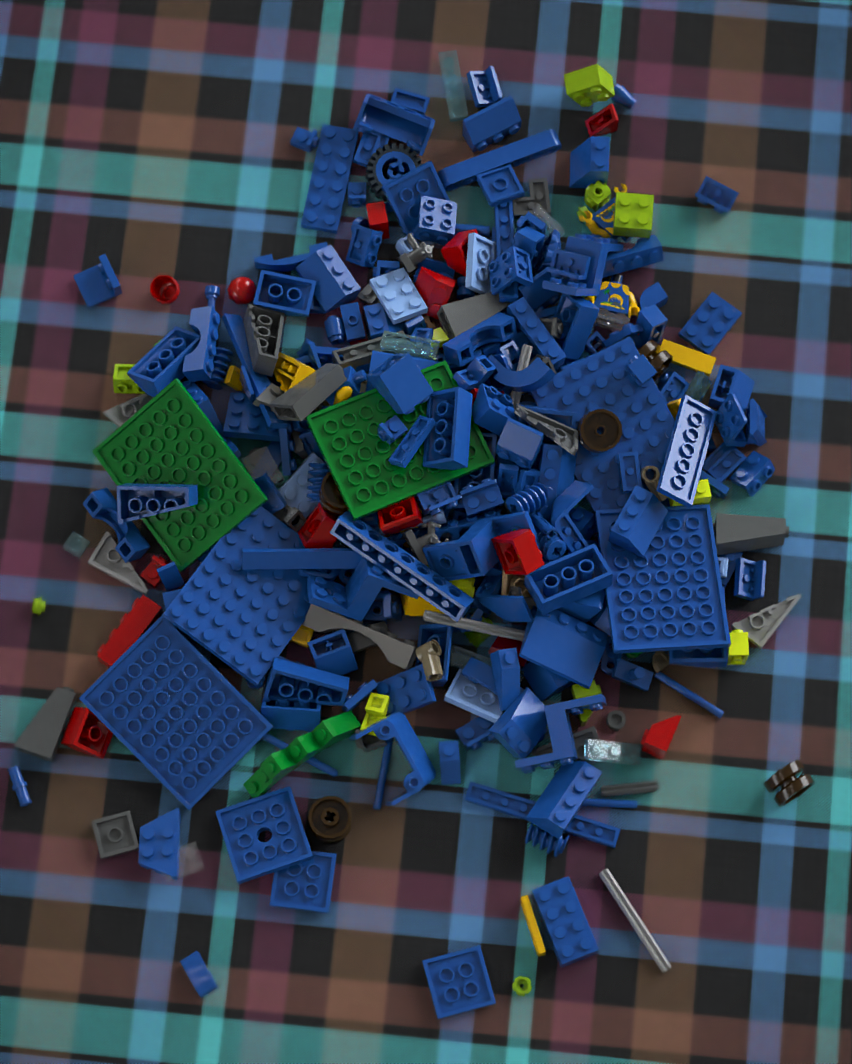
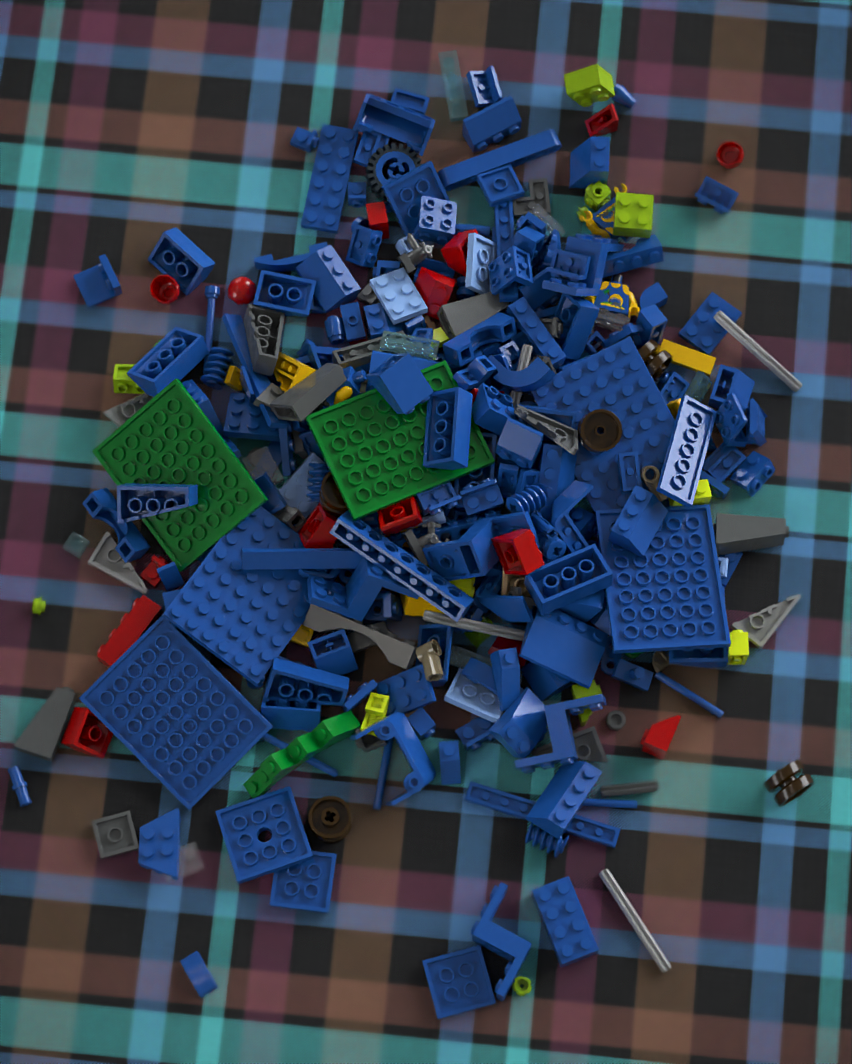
(181, 260): none -> blue slope
(199, 363): blue arch -> none
(391, 430): blue bracket -> none
(412, 441): blue tile -> none
(422, 724): none -> blue brick
(500, 941): none -> blue bracket
(532, 925): yellow tile -> none
(612, 752): clear light blue plate -> none
(640, 369): blue brick -> none
(730, 155): none -> red hair
(749, 579): blue bracket -> none
(757, 351): none -> light grey axle

